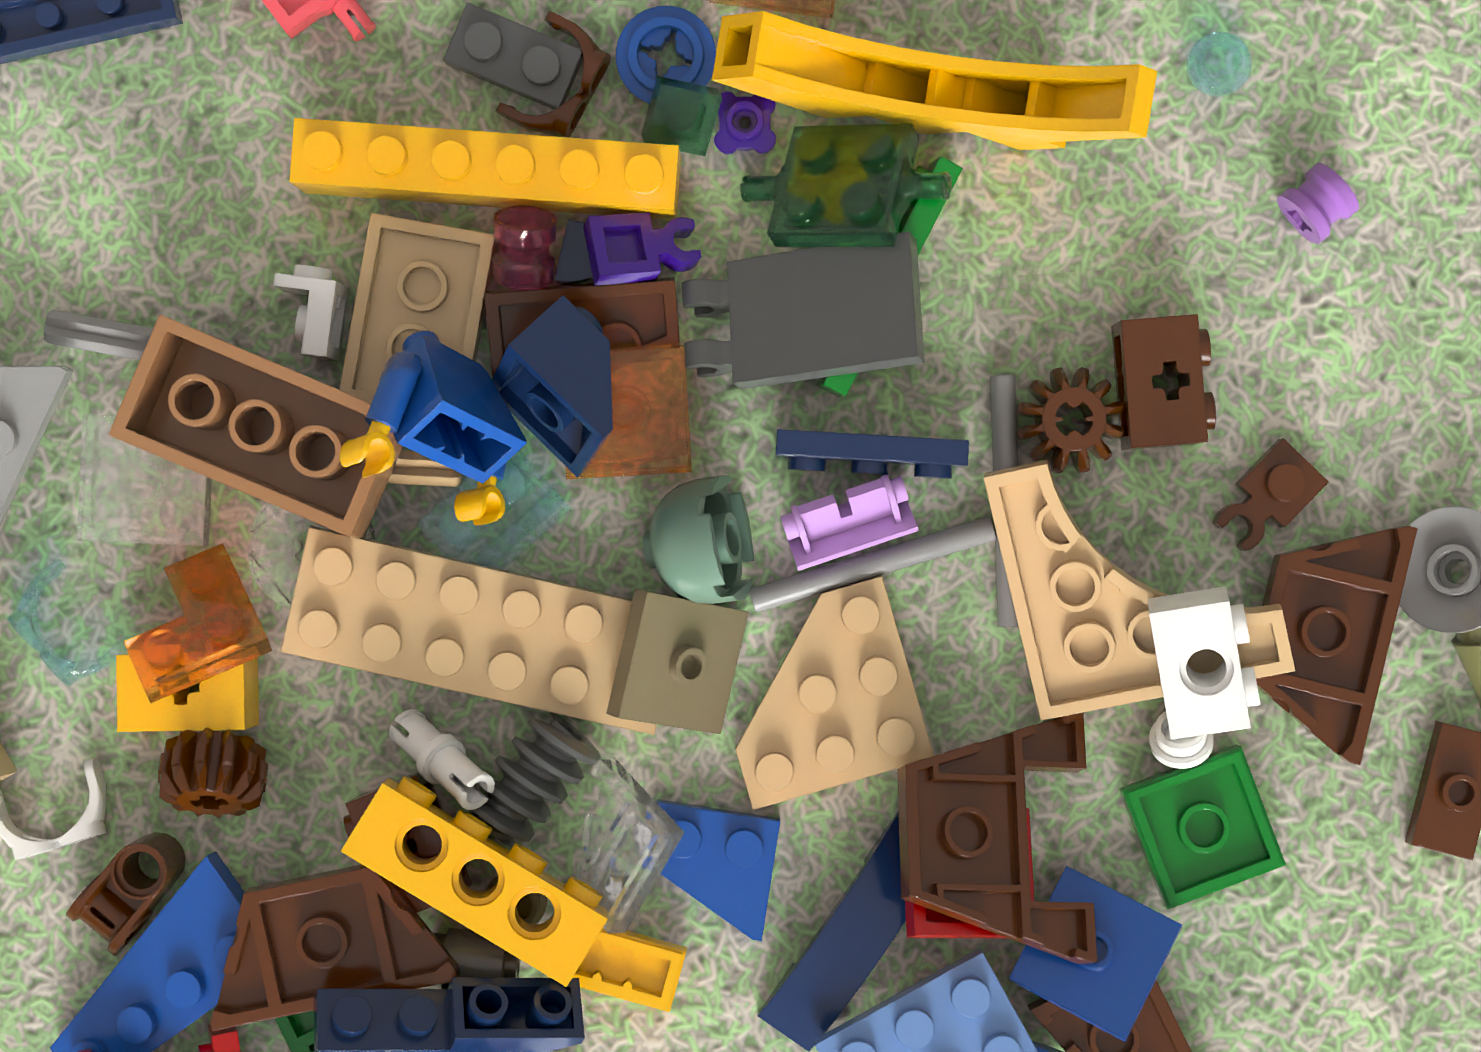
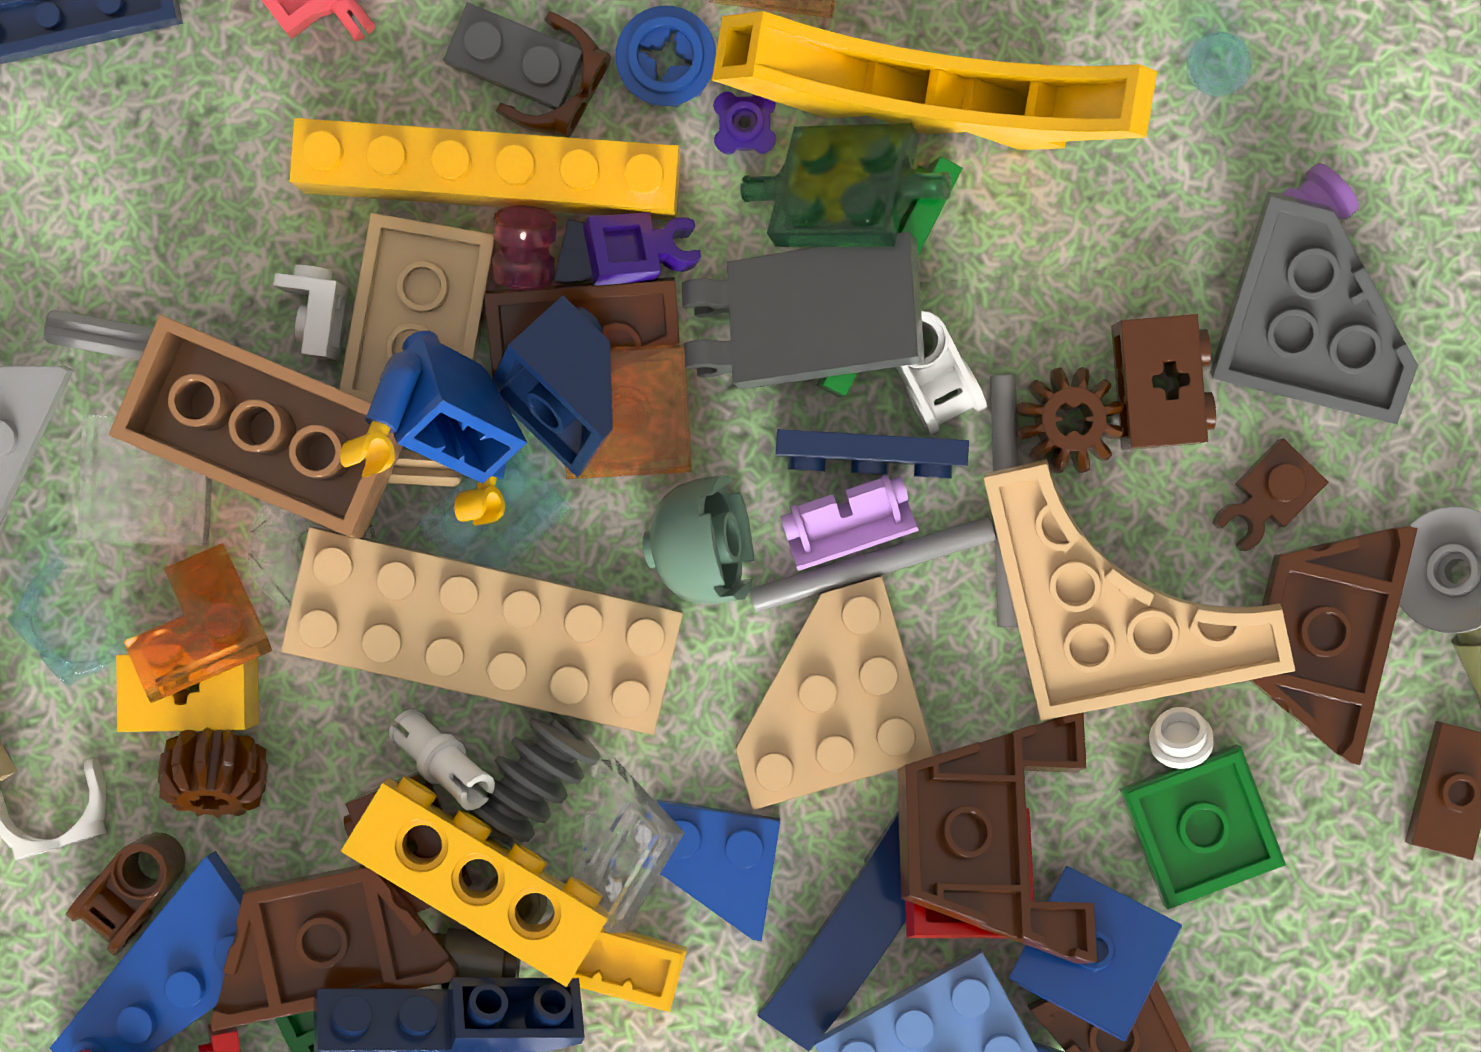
(677, 662): dark tan plate -> none
(681, 115): clear green plate -> none
(939, 375): none -> white piece
(1193, 700): white brick -> none
(1312, 318): none -> dark grey plate

